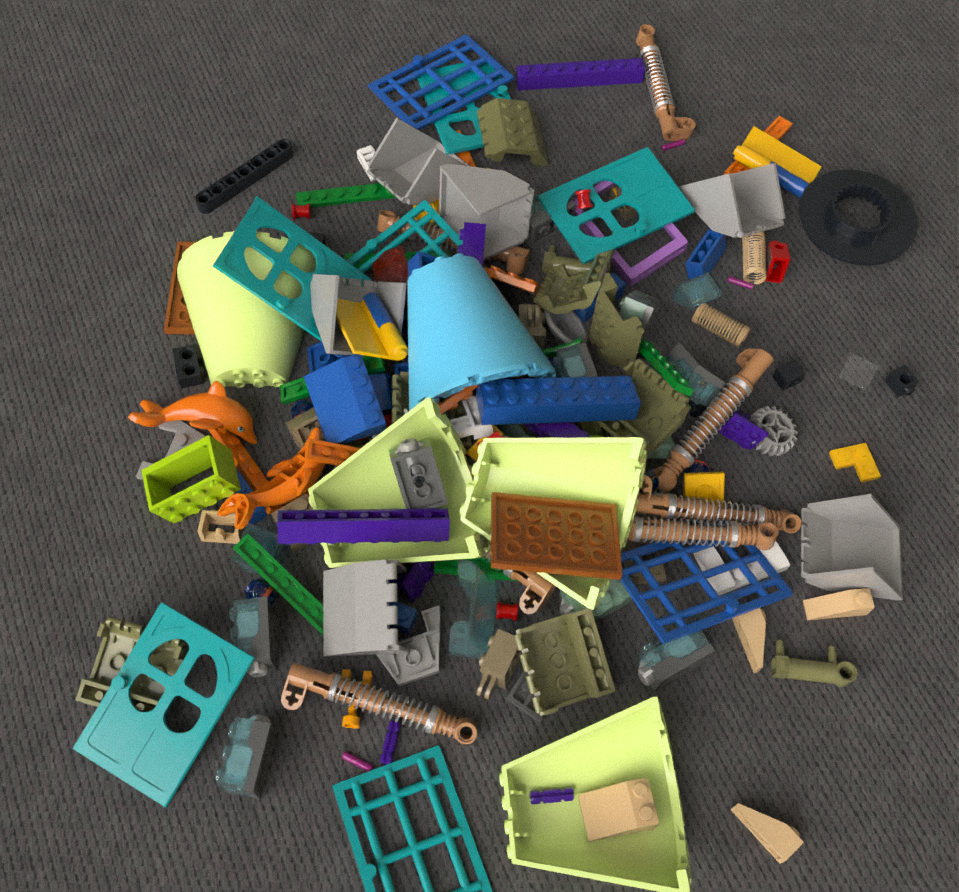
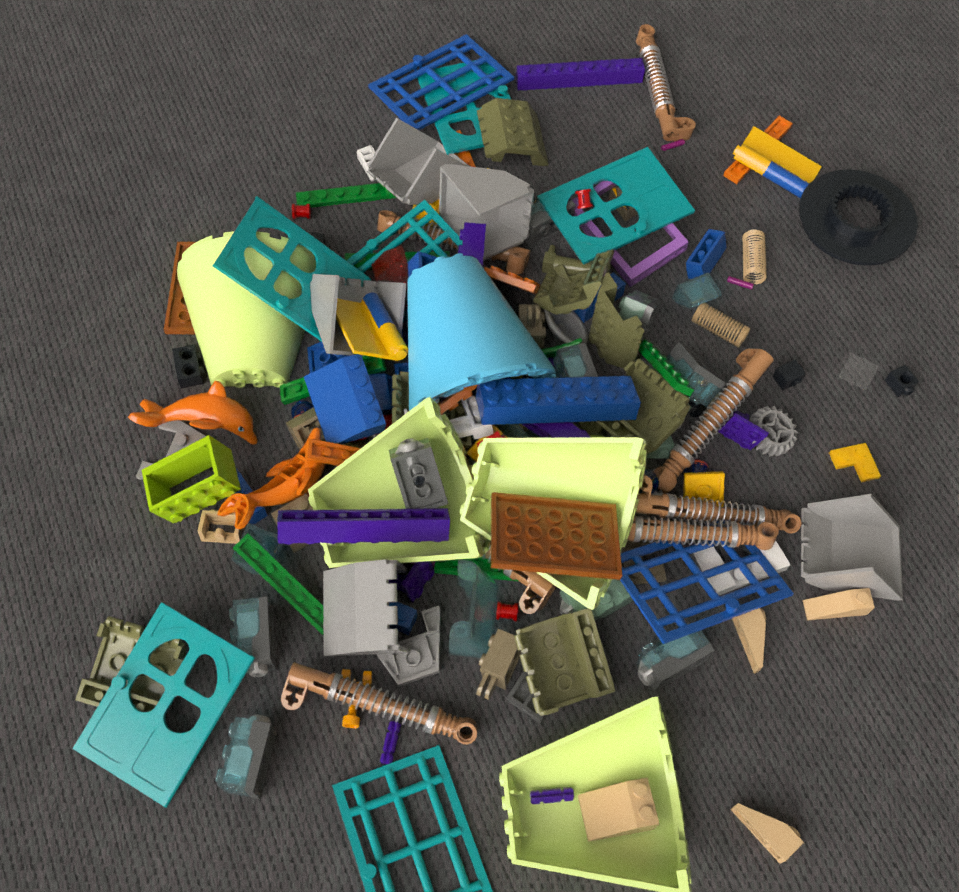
(243, 462): orange plate -> none
(244, 176): black beam -> none
(260, 588): clear blue head -> none
(357, 761): magenta piece -> none
(739, 201): light grey windscreen -> none
(778, 254): red torso -> none
(812, 670): olive piece -> none

